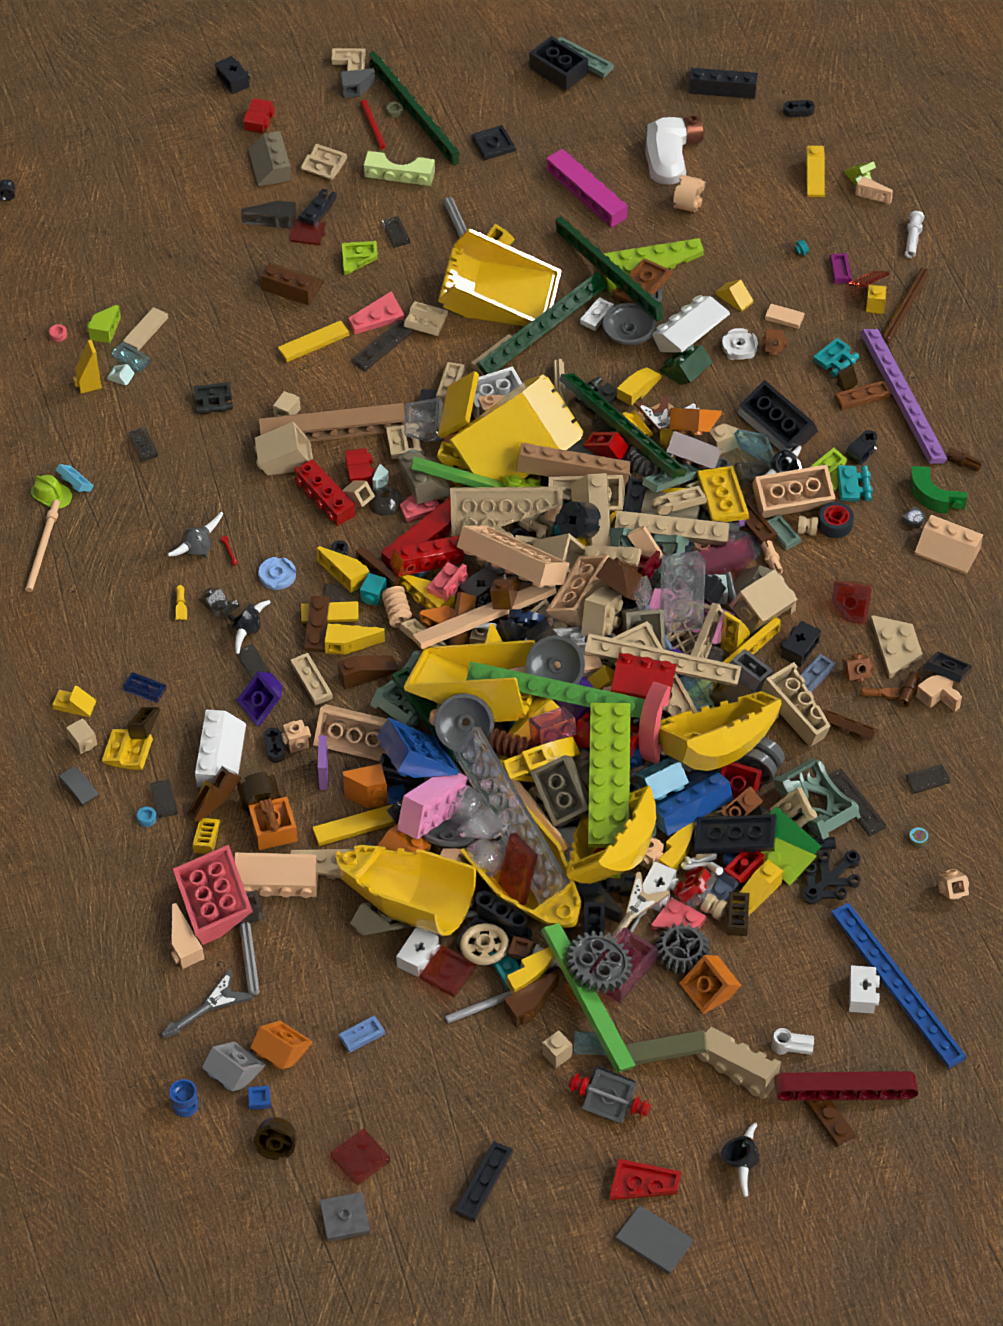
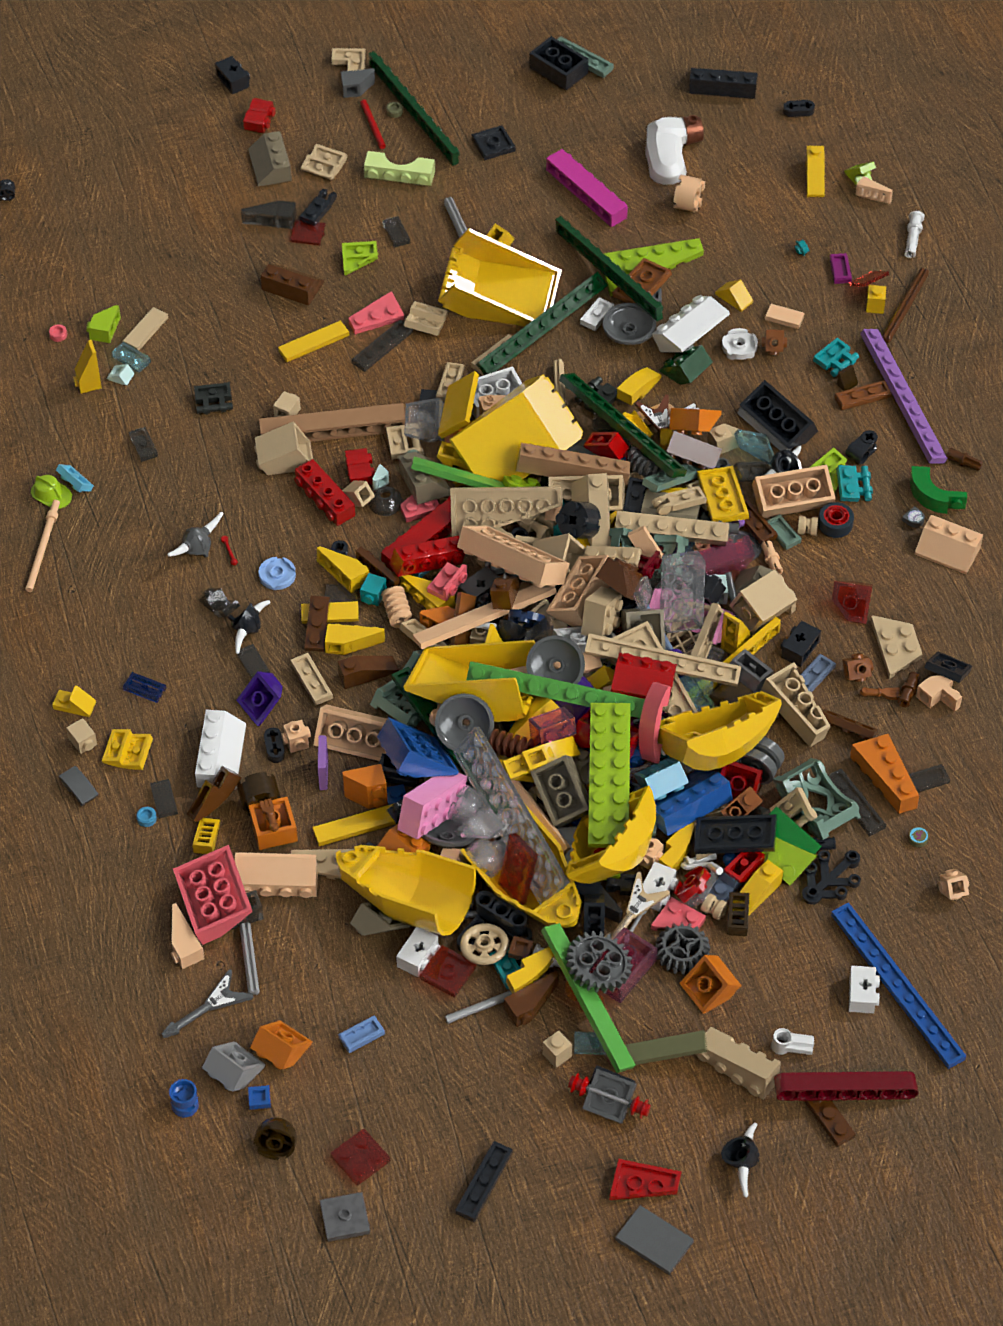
(143, 722): dark brown slope -> none
(181, 609): yellow piece -> none
(886, 770): none -> orange wedge

